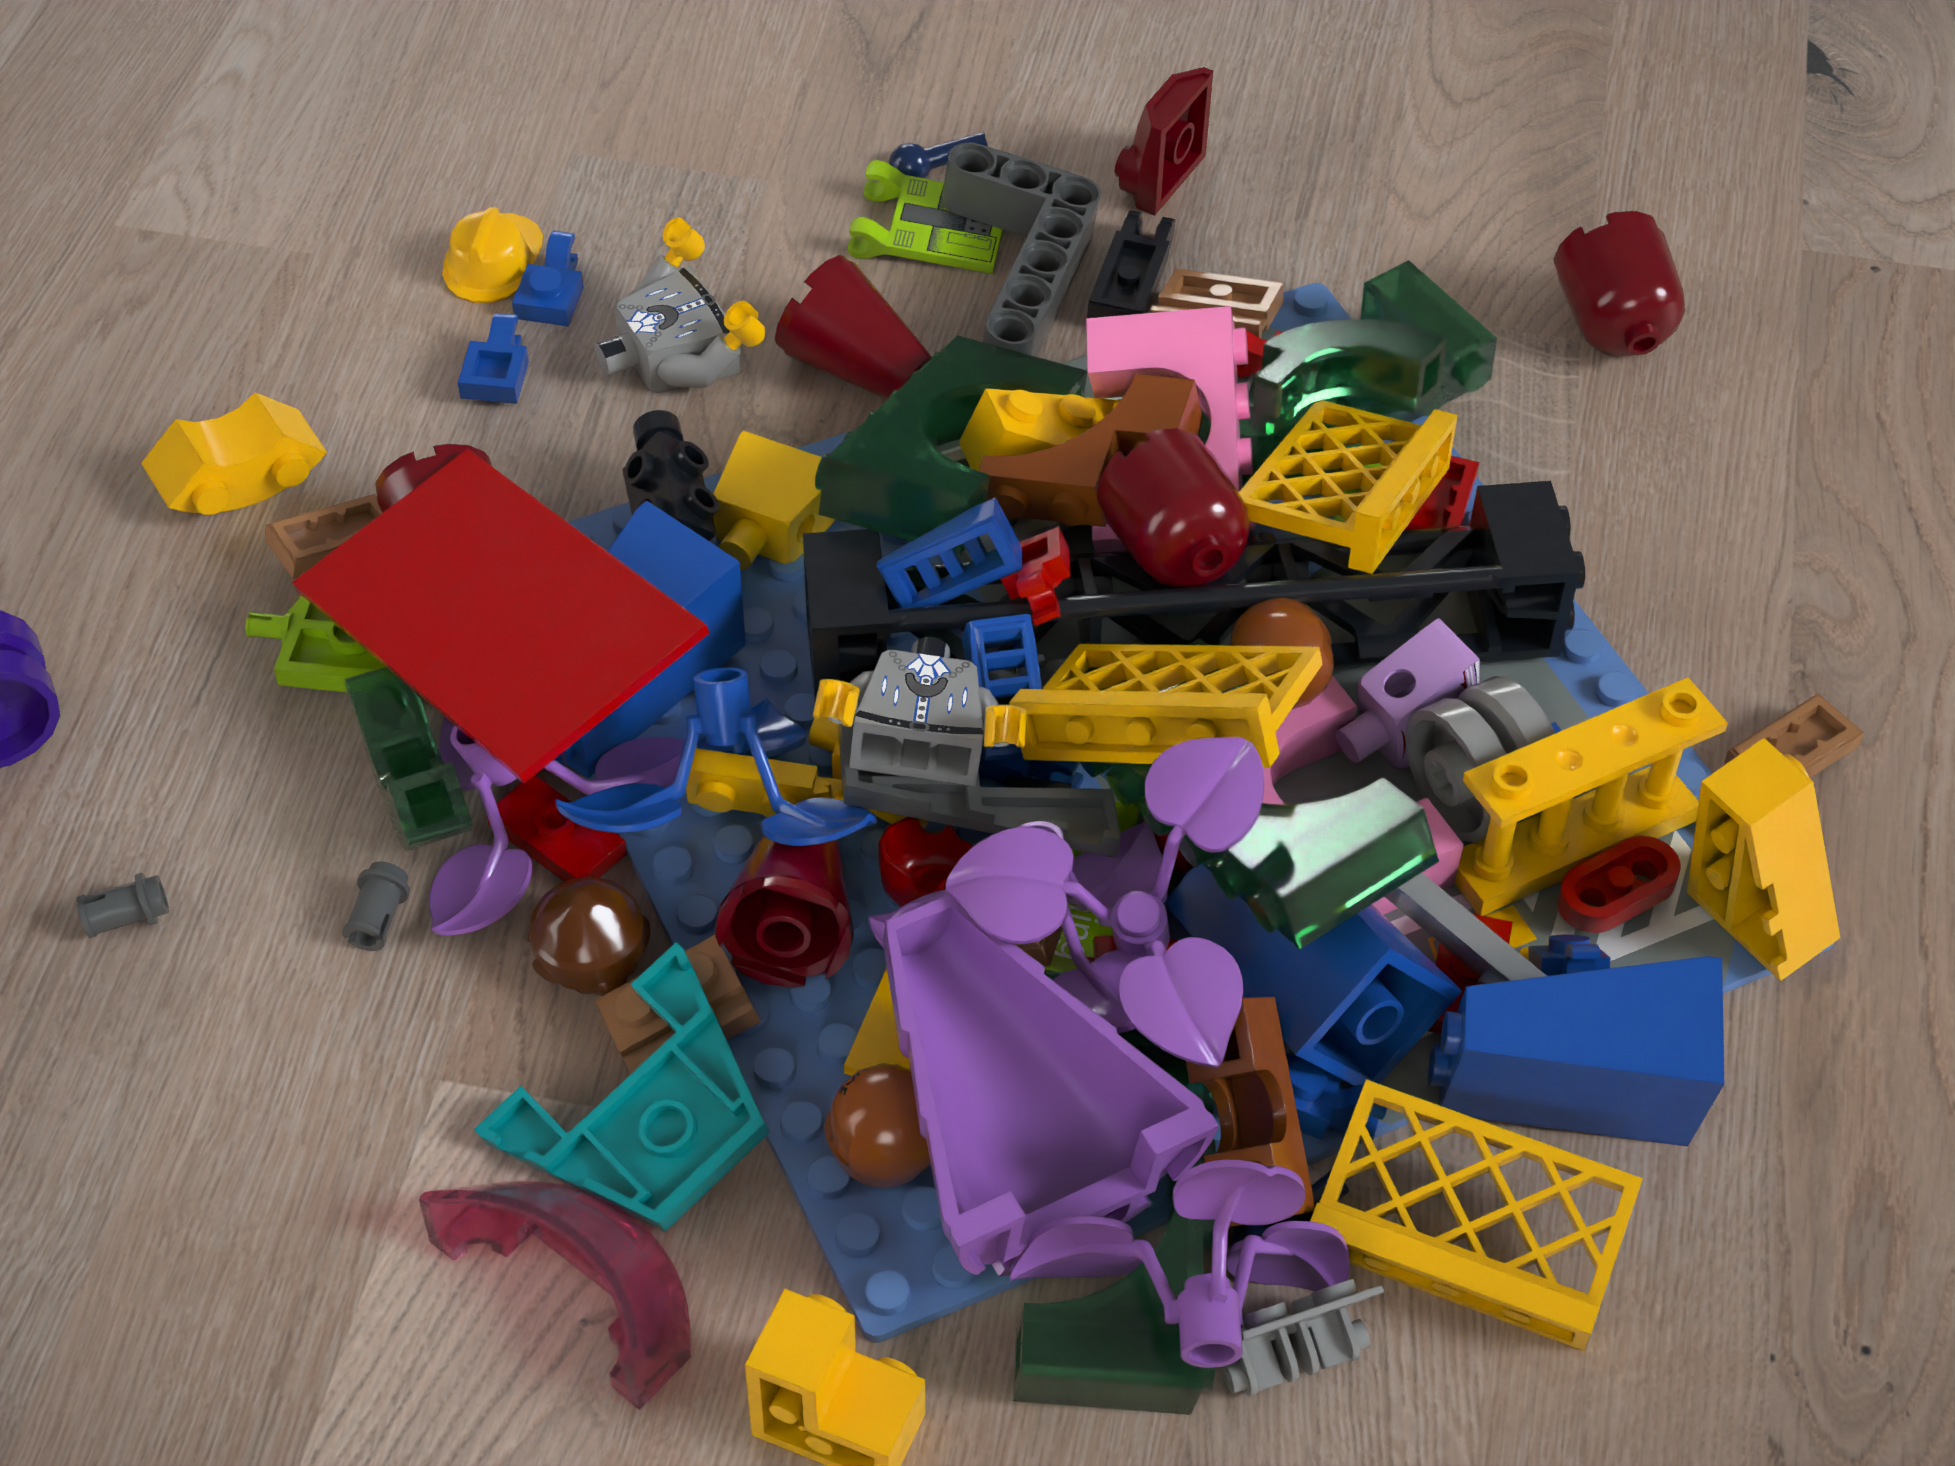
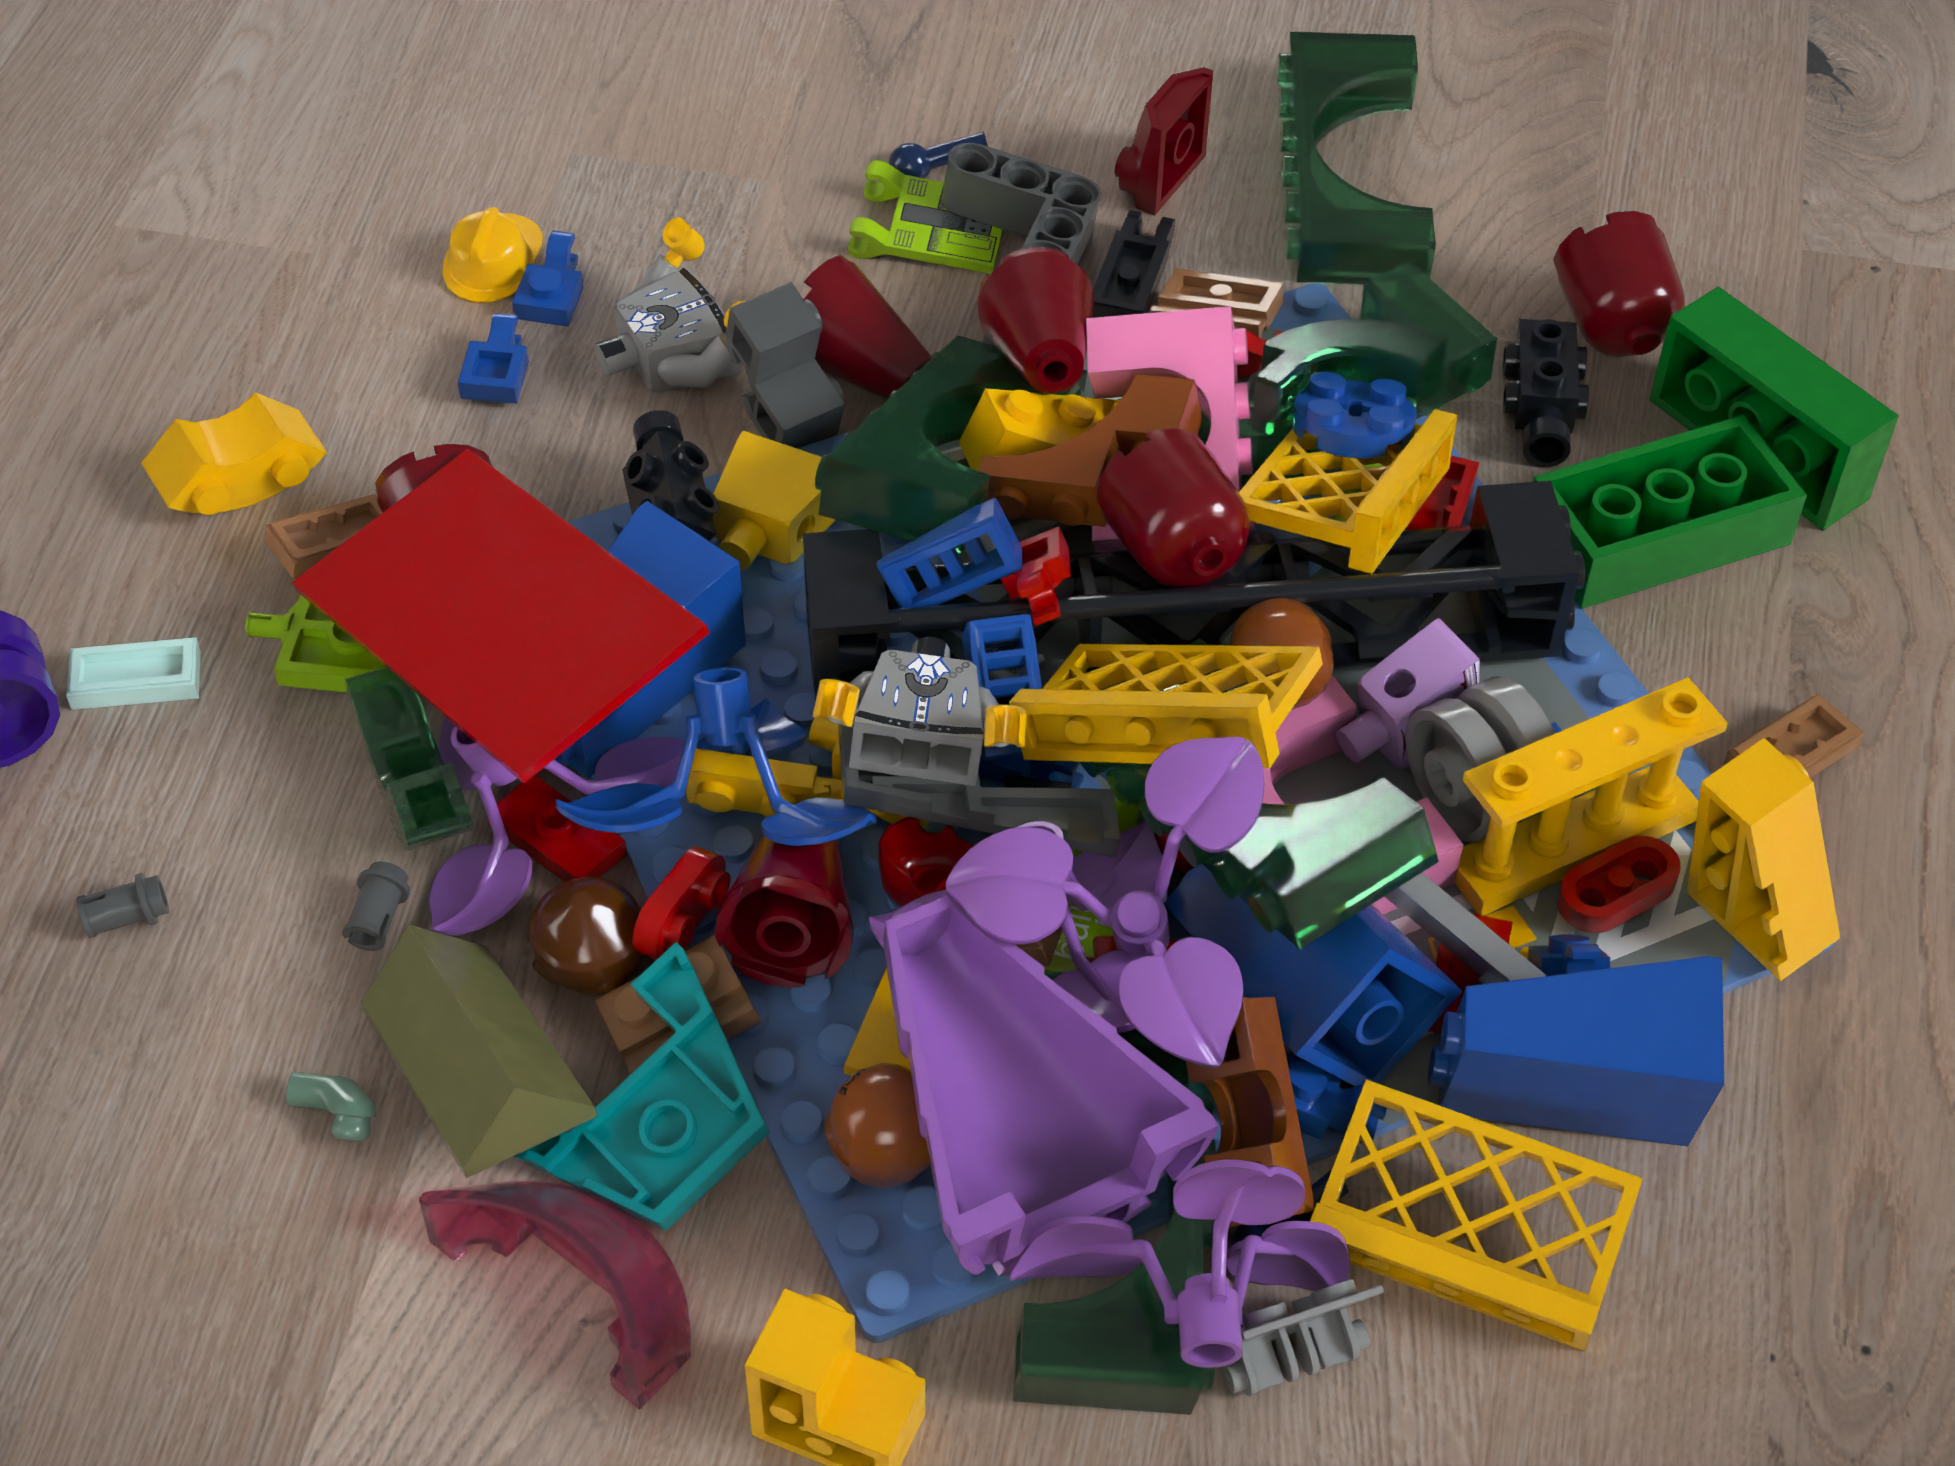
(133, 673): none -> light aqua tile
(336, 1095): none -> sand green arm
(471, 1050): none -> olive slope
(681, 902): none -> red plate
(778, 346): none -> dark grey brick
(1038, 314): none -> dark red cone
(1336, 228): none -> clear green arch
(1354, 416): none -> blue plate
(1545, 387): none -> black brick
(1676, 508): none -> green brick
(1820, 425): none -> green brick

